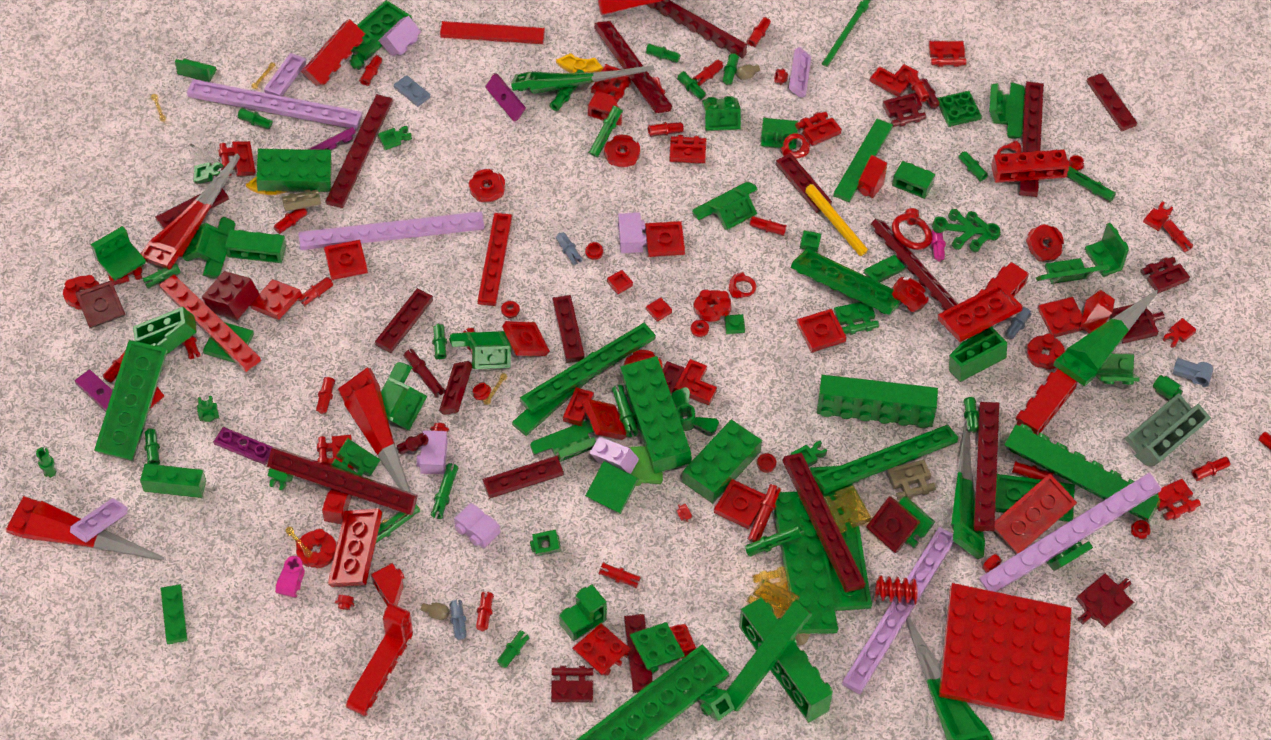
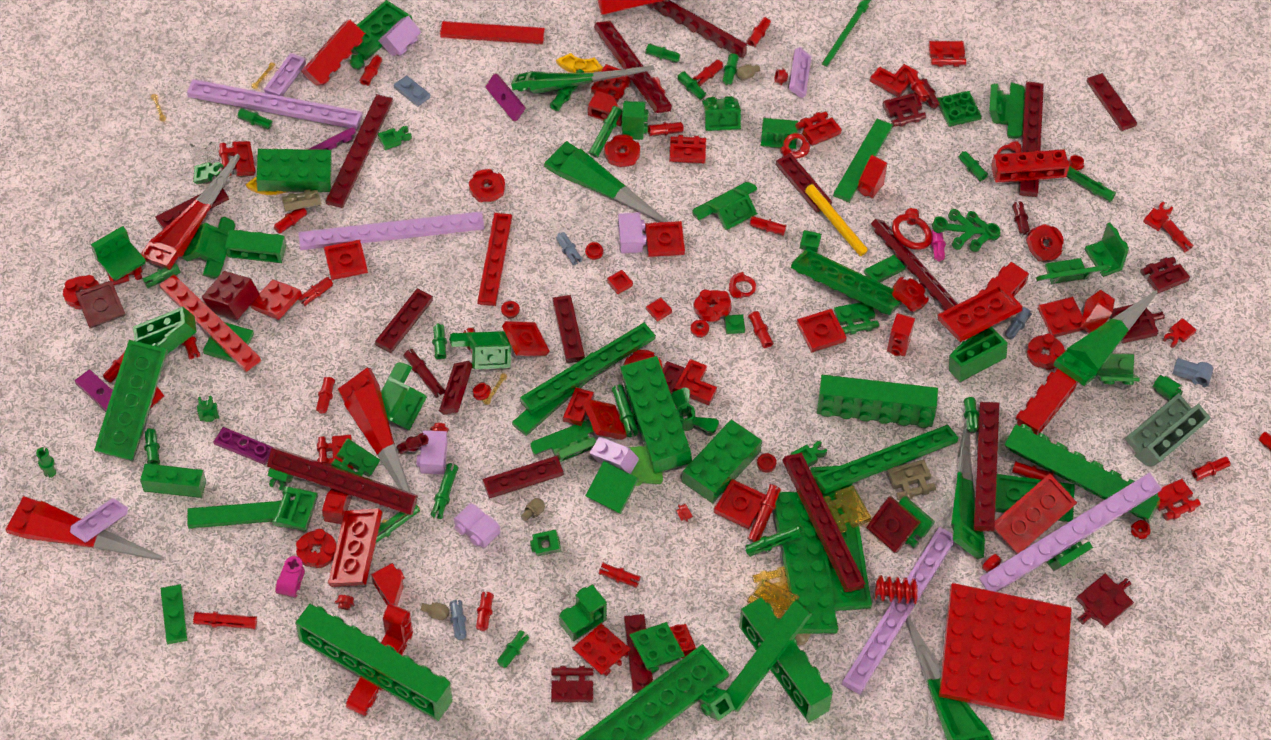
(195, 69): green panel -> none
(215, 619): none -> red pin
(234, 514): none -> green tile
(290, 531): clear yellow hinge -> none
(301, 509): none -> green plate
(374, 661): none -> green brick
(534, 507): none -> dark tan cylinder
(582, 169): none -> green plate
(634, 119): none -> green brick
(760, 329): none -> red pin
(900, 335): none -> red brick
(913, 179): green brick -> none
(1021, 218): none -> dark red axle

